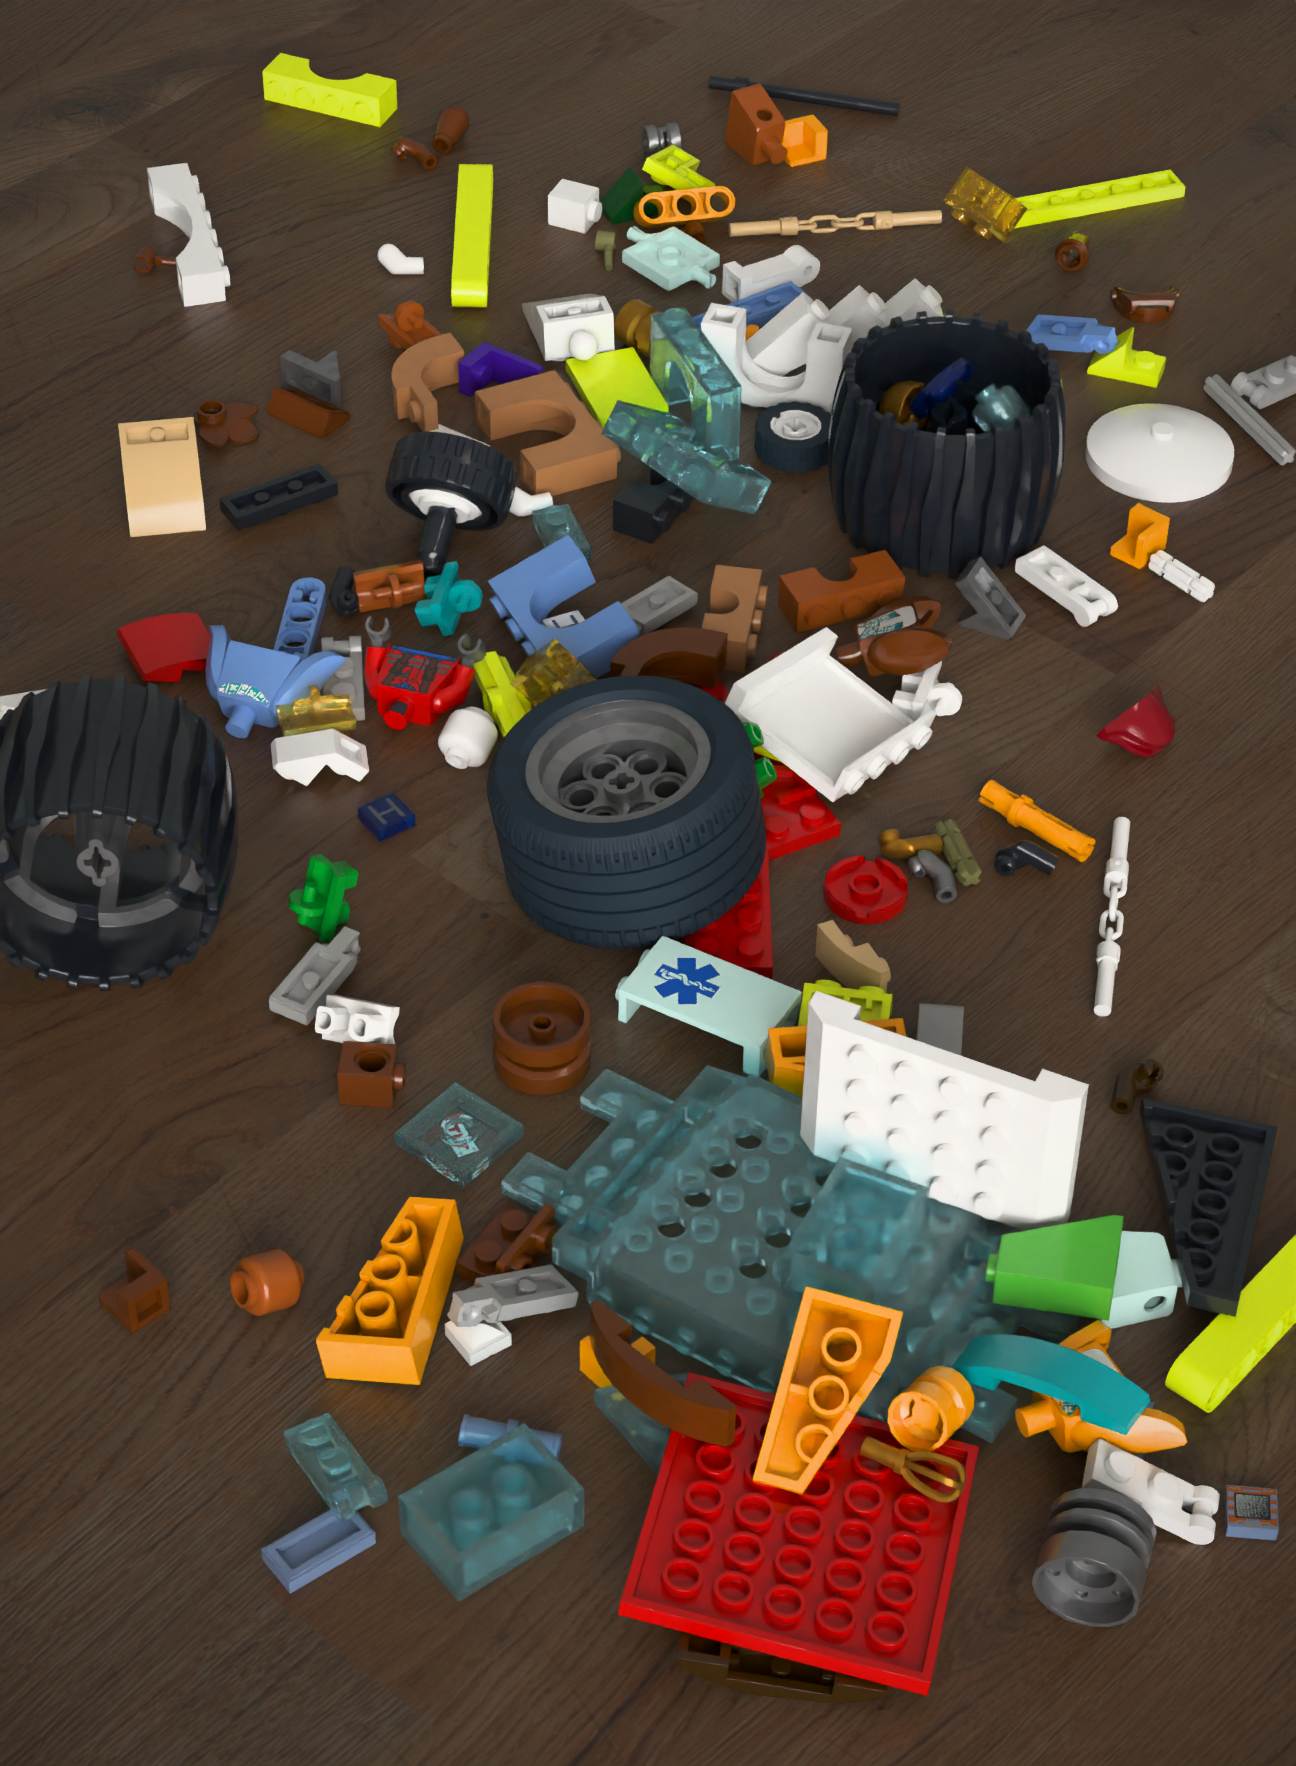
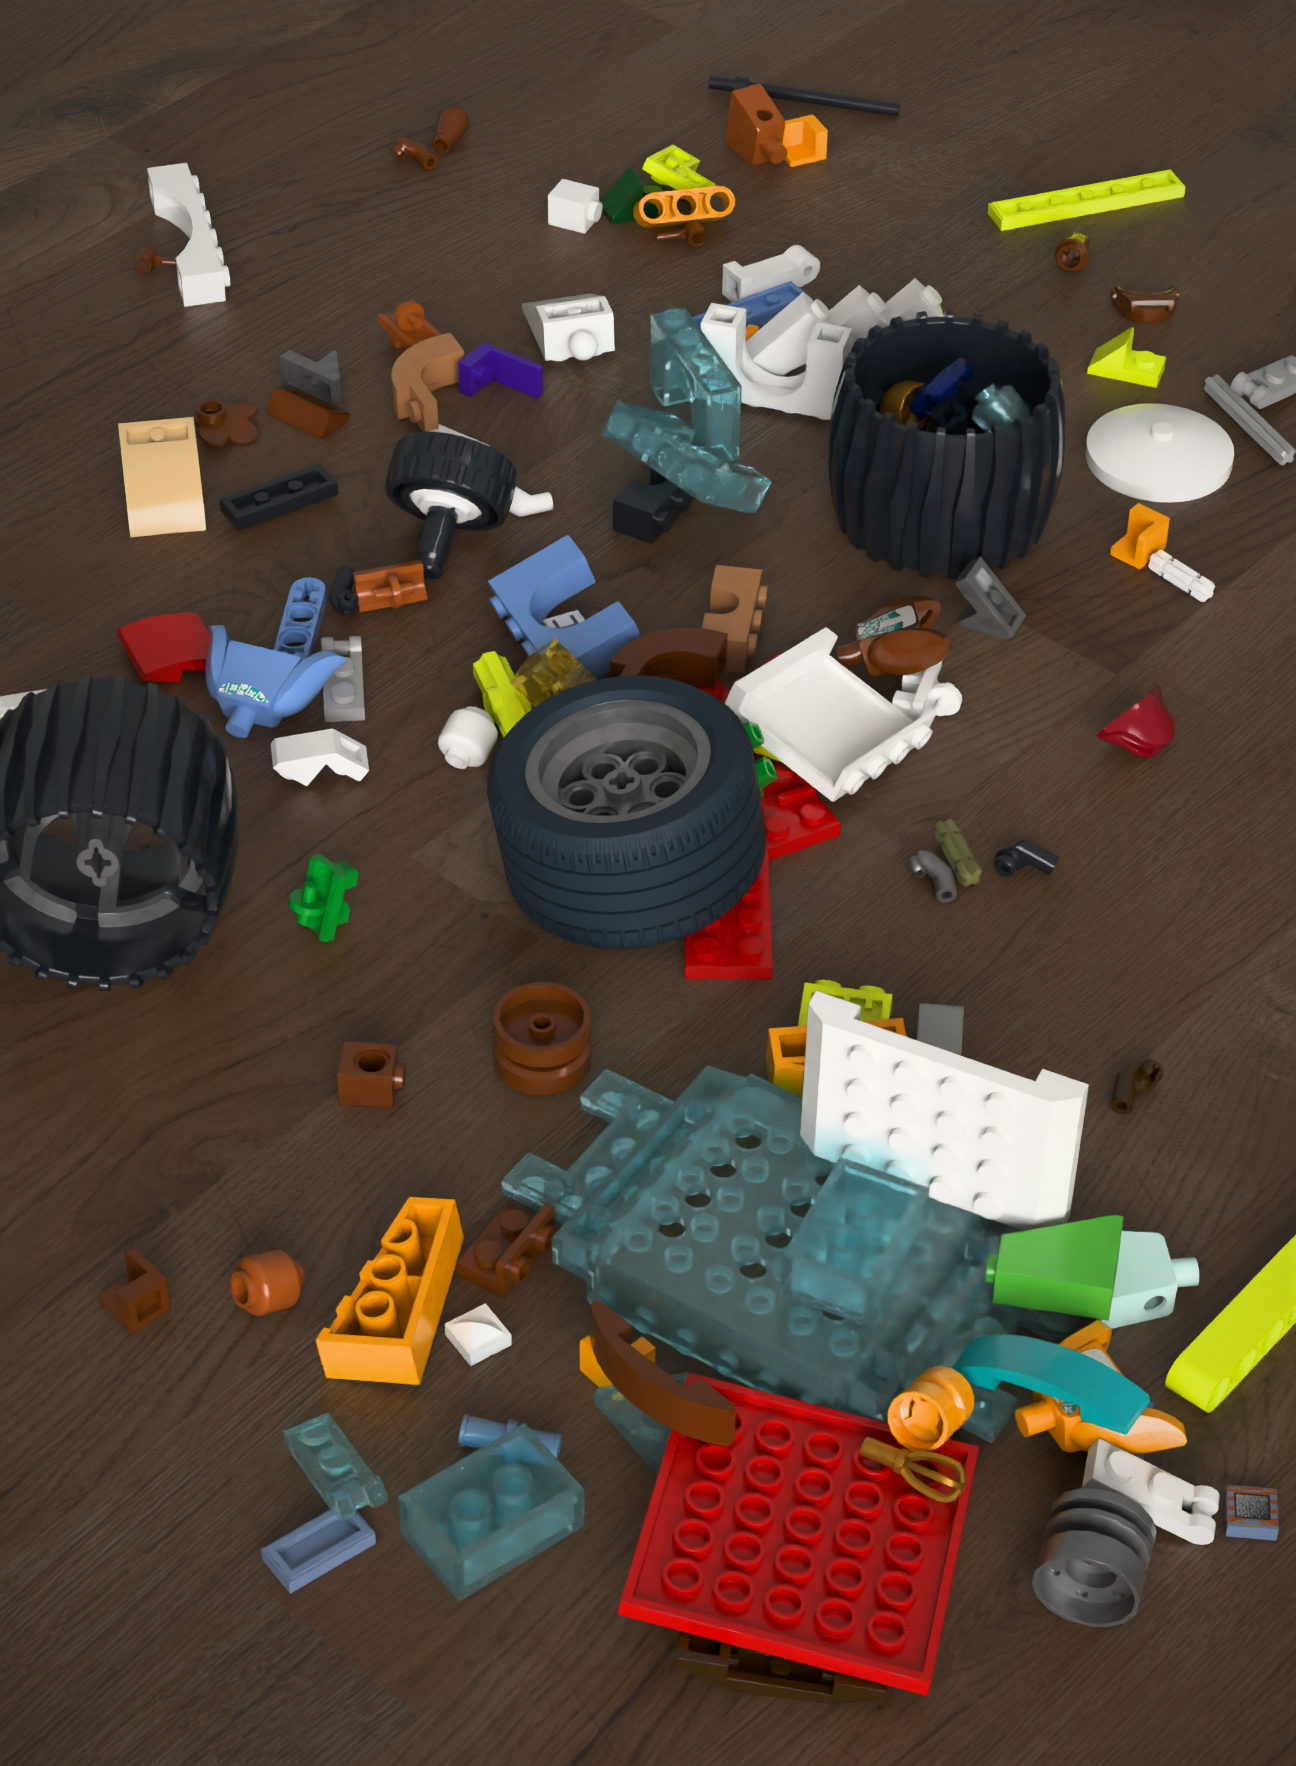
(316, 714): clear yellow hips -> none
(316, 976): light grey hinge -> none
(356, 1020): white hips -> none
(361, 99): neon yellow arch -> none
(386, 816): clear blue tile -> none
(398, 263): white arm -> none
(415, 682): red torso -> none
(447, 599): teal hips -> none
(459, 1134): clear light blue tile -> none
(472, 236): neon yellow beam -> none
(512, 1296): light grey hinge -> none
(549, 404): medium nougat arch -> none
(557, 522): clear light blue plate -> none
(606, 242): olive hand -> none
(612, 378): neon yellow tile -> none
(634, 325): pearl gold wheel -> none
(657, 139): flat silver wheel -> none
(659, 604): light grey hinge -> none
(670, 258): light aqua plate -> none
(710, 997): light aqua panel -> none
(791, 225): tan piece -> none
(793, 437): black wheel -> none
(816, 602): dark orange arch -> none
(827, 1375): light orange wedge -> none
(850, 964): tan slope -> none
(865, 890): red tile -> none
(896, 848): pearl gold arm -> none
(985, 205): clear yellow brick -> none
(1023, 813): light orange pin -> none
(1066, 585): white plate -> none
(1072, 334): medium blue hinge -> none
(1108, 951): white piece -> none
(1211, 1193): black wing -> none

